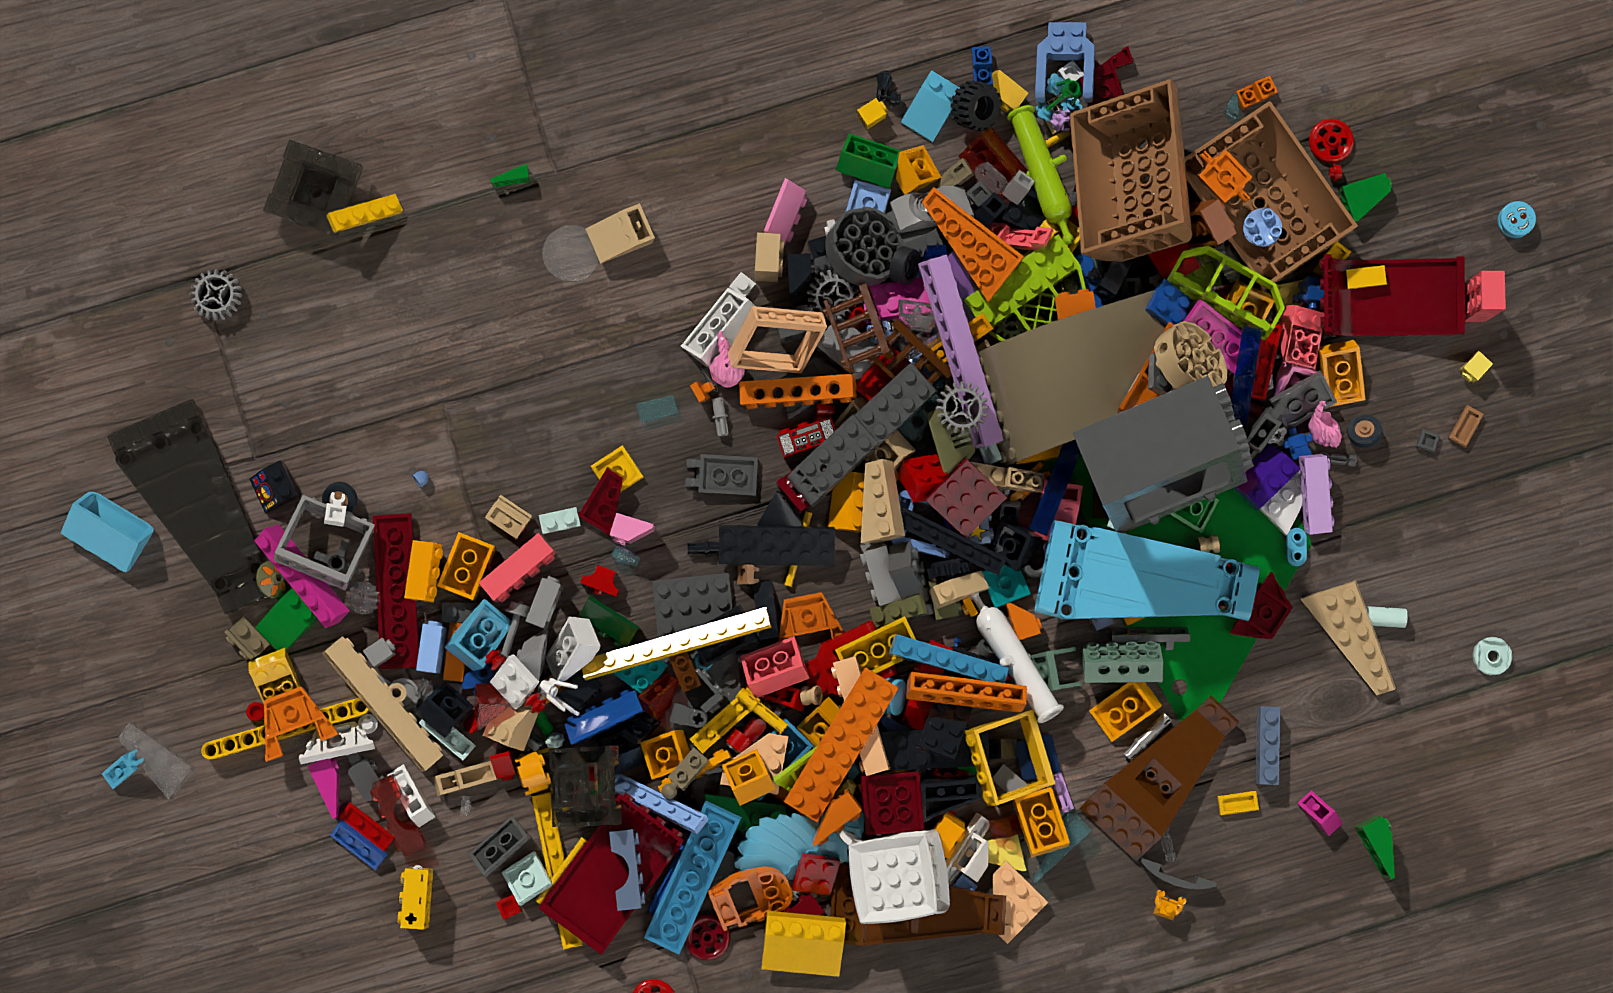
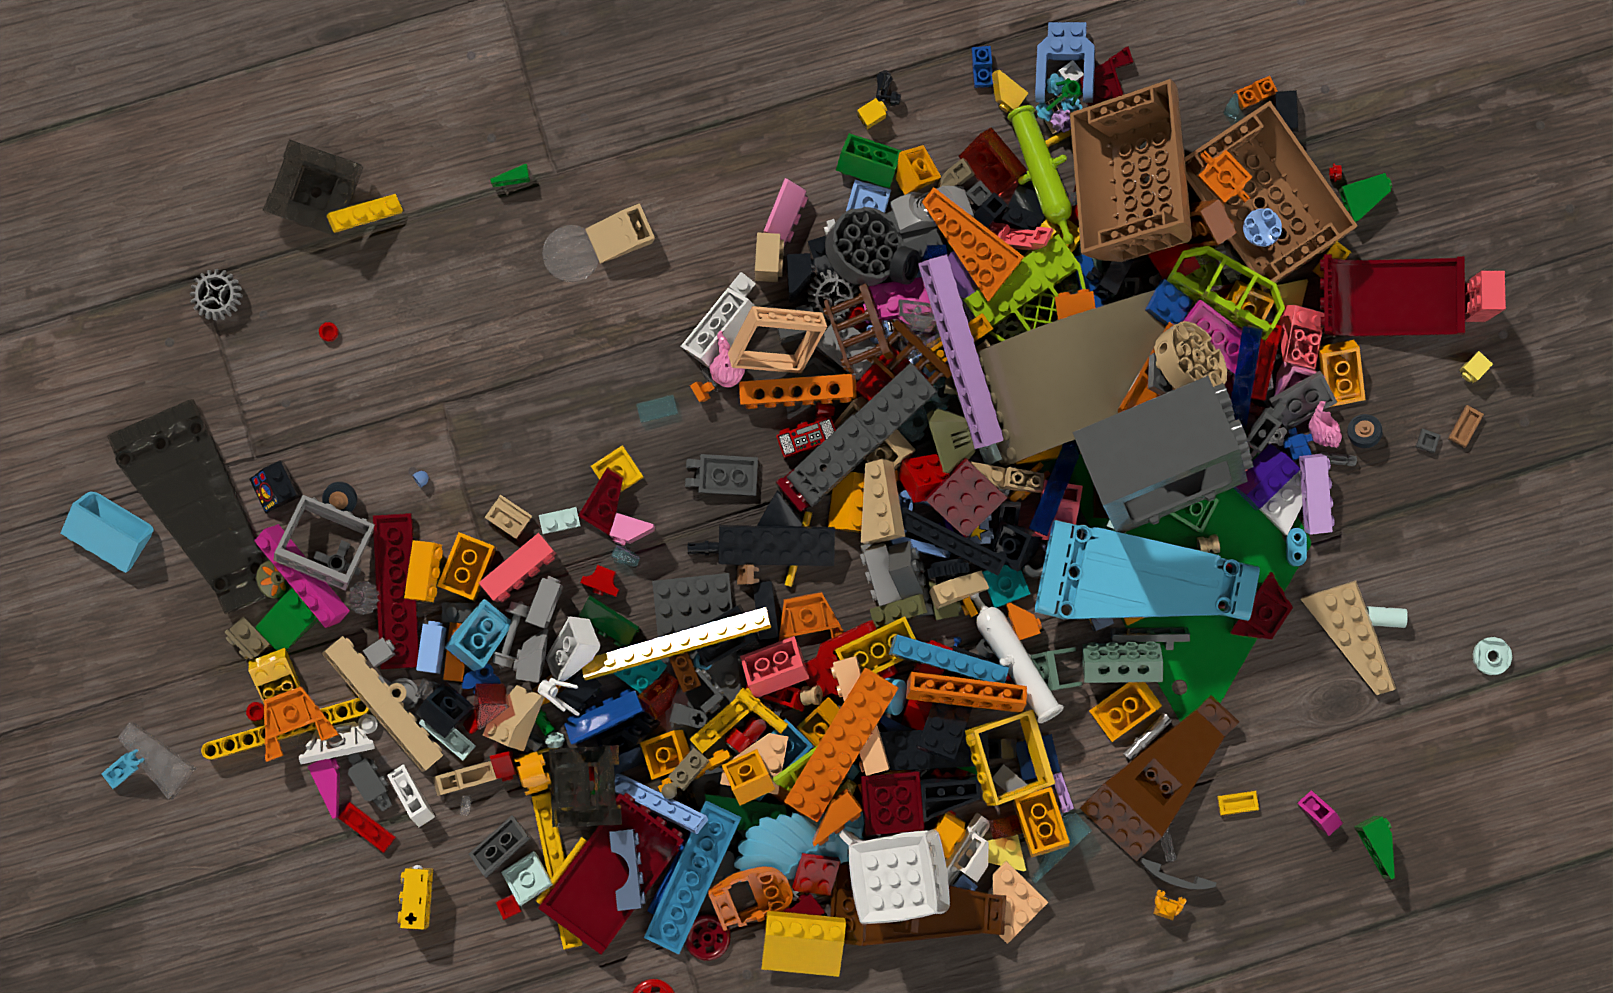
(328, 331): none -> red tile
(335, 511): white plate -> none
(358, 844): blue tile -> none
(407, 836): clear red arch -> none
(514, 681): white plate -> none
(720, 416): light grey axle -> none
(930, 106): medium azure slope -> none
(948, 418): light grey gear -> none
(987, 108): black tyre -> none
(991, 178): clear beam -> none
(1018, 187): light grey brick -> none
(1267, 745): sand blue brick -> none
(1287, 108): none -> black hinge
(1309, 292): blue piece -> none
(1343, 151): red plate -> none
(1366, 277): yellow tile -> none
(1516, 219): medium azure head -> none

